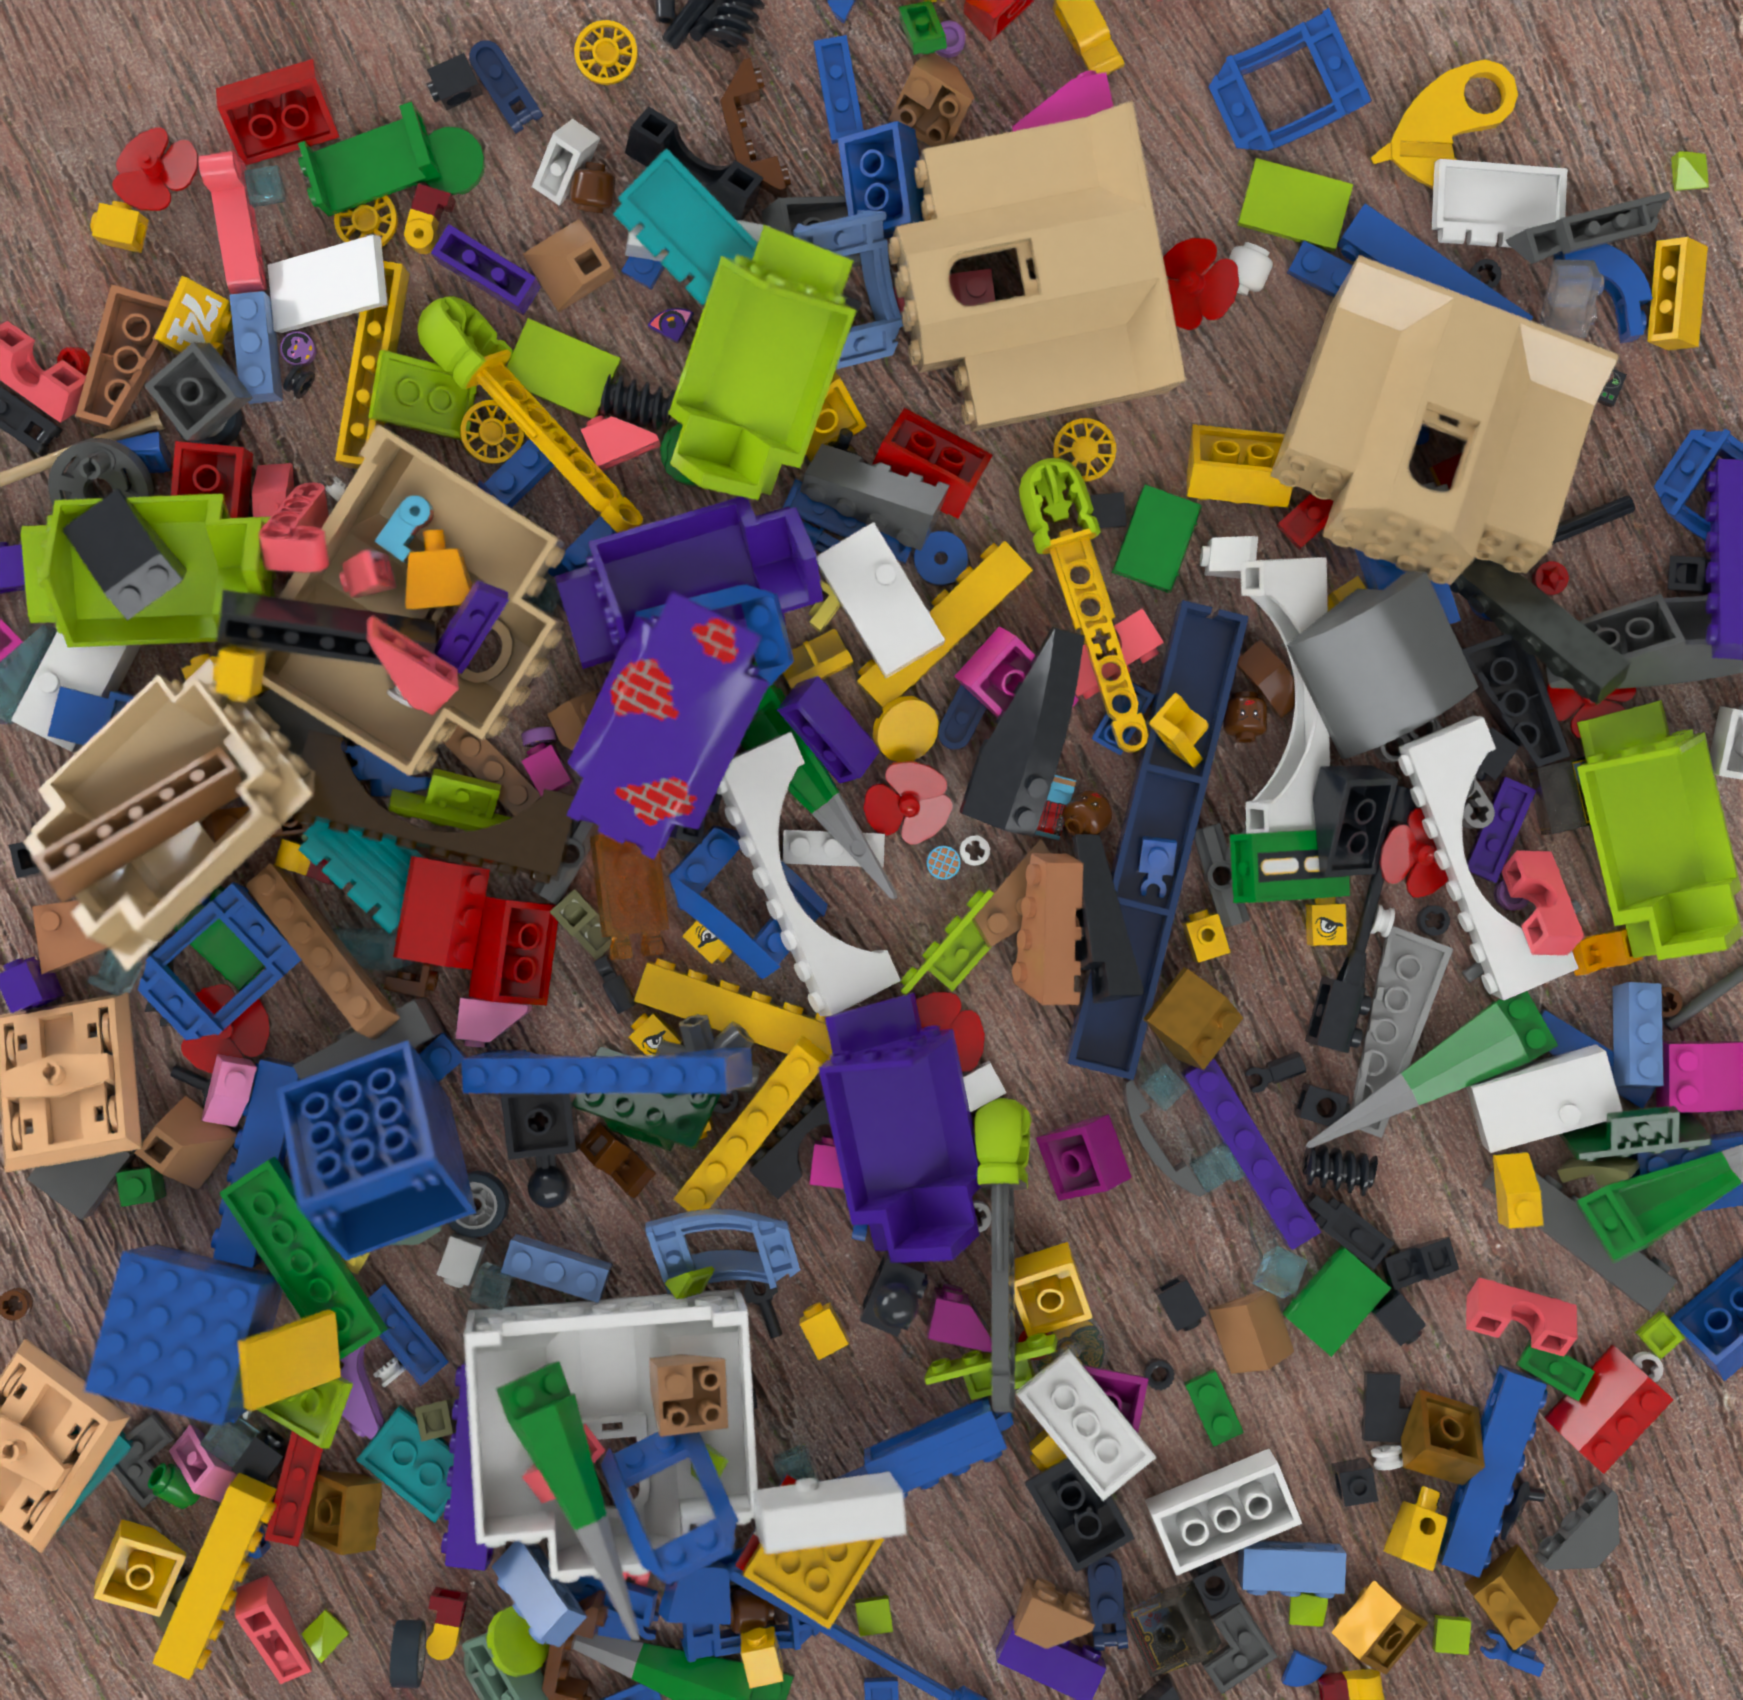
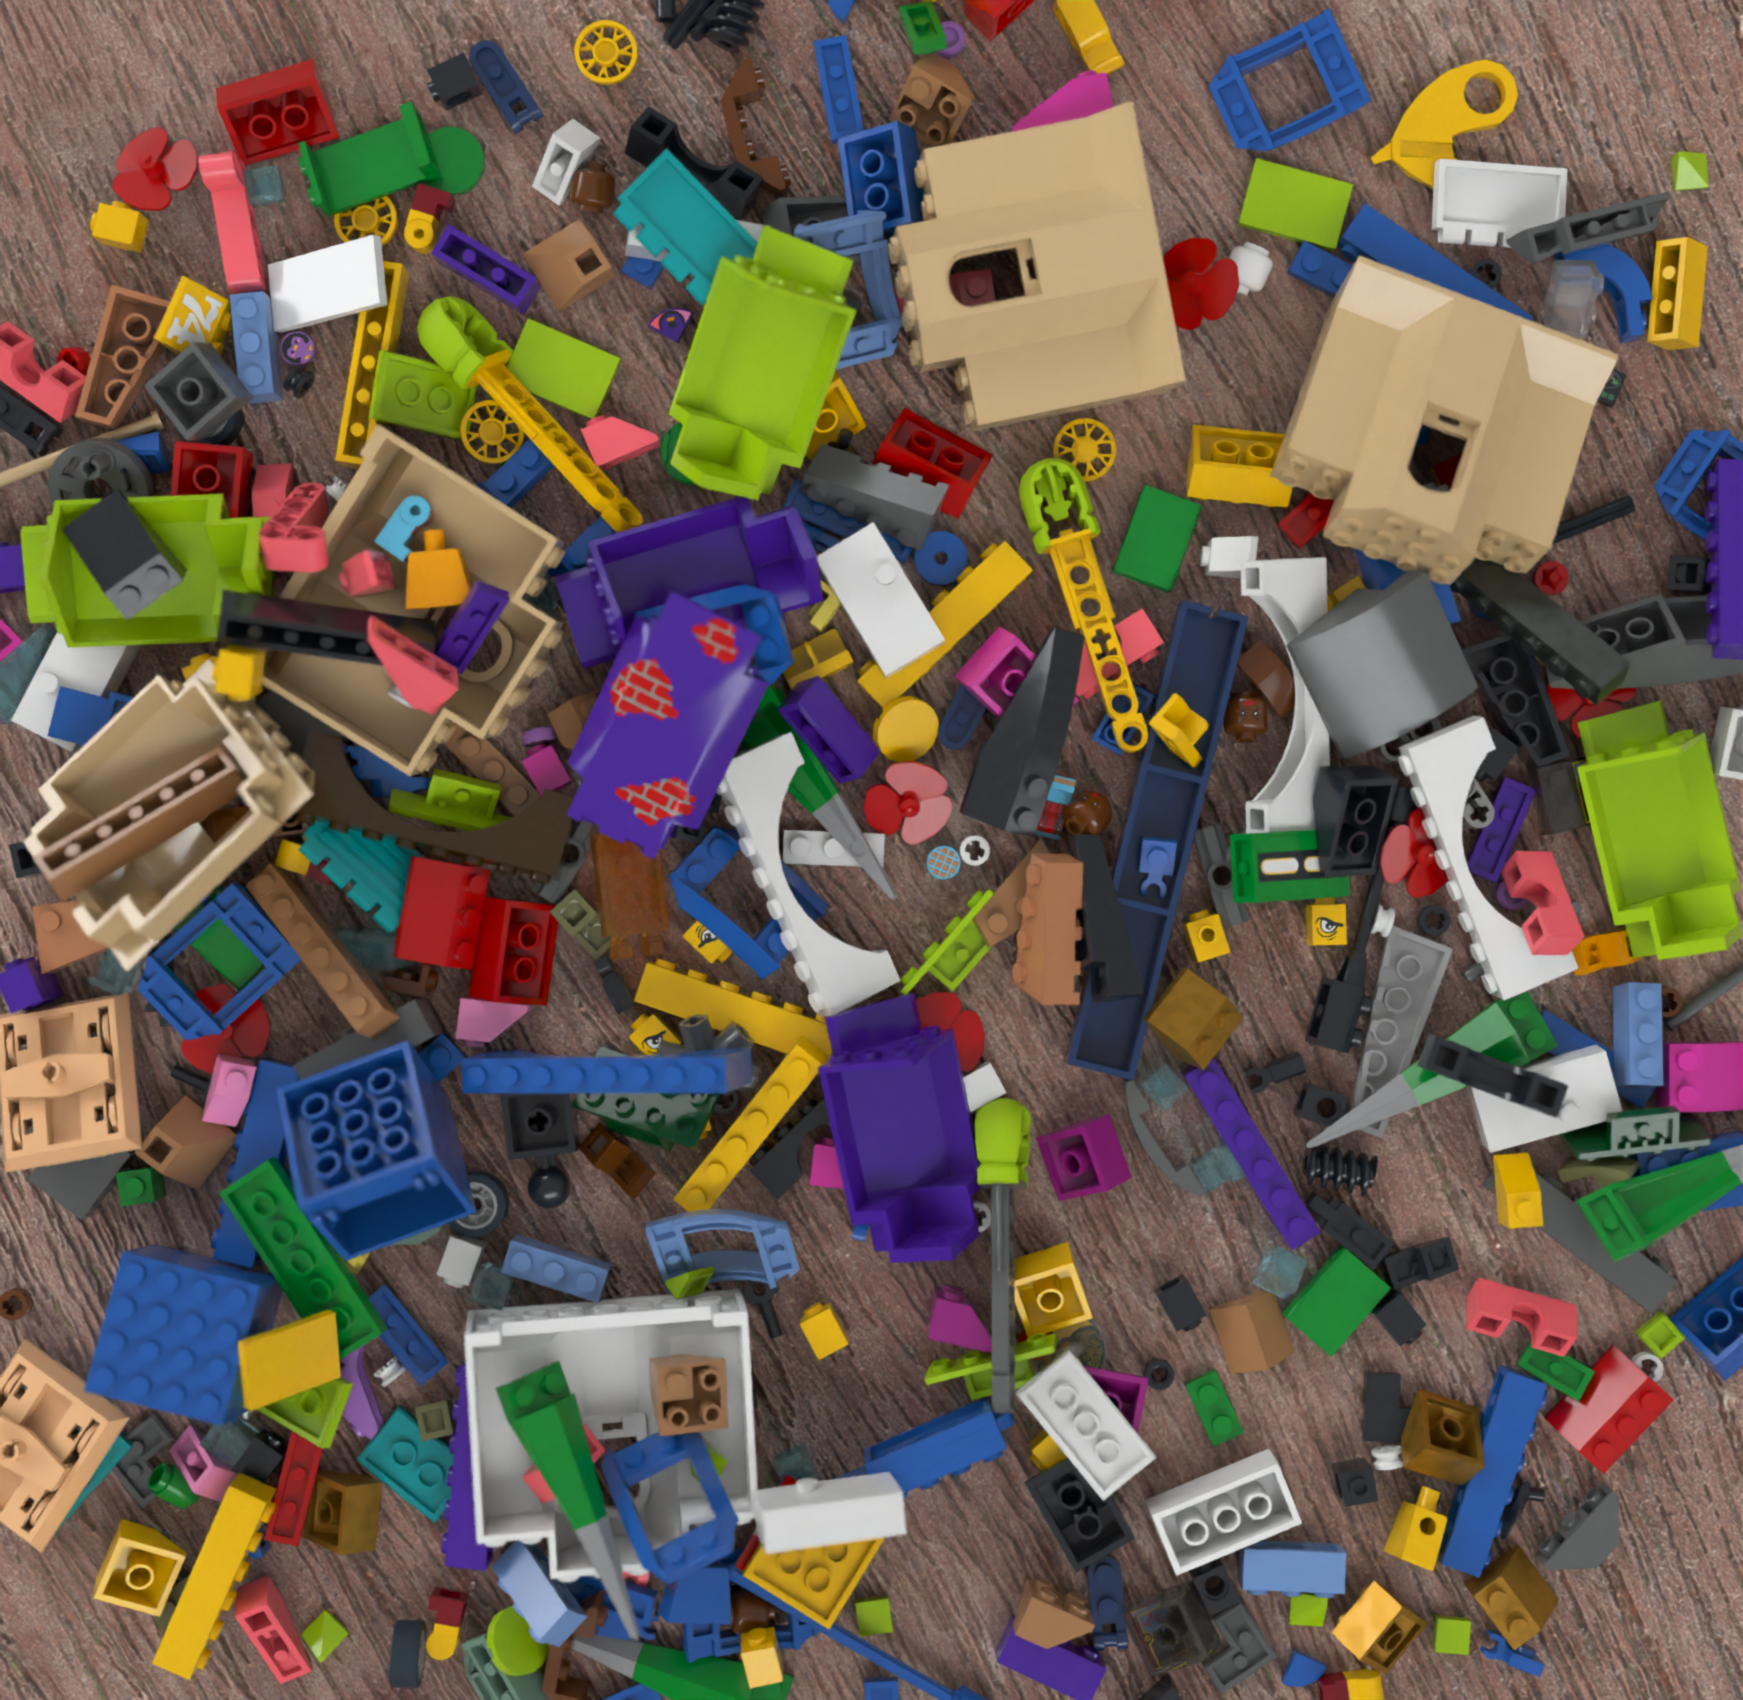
(636, 402): black piece -> none
(894, 1295): black brick -> none
(1109, 510): black tile -> none
(1492, 1076): none -> black arch

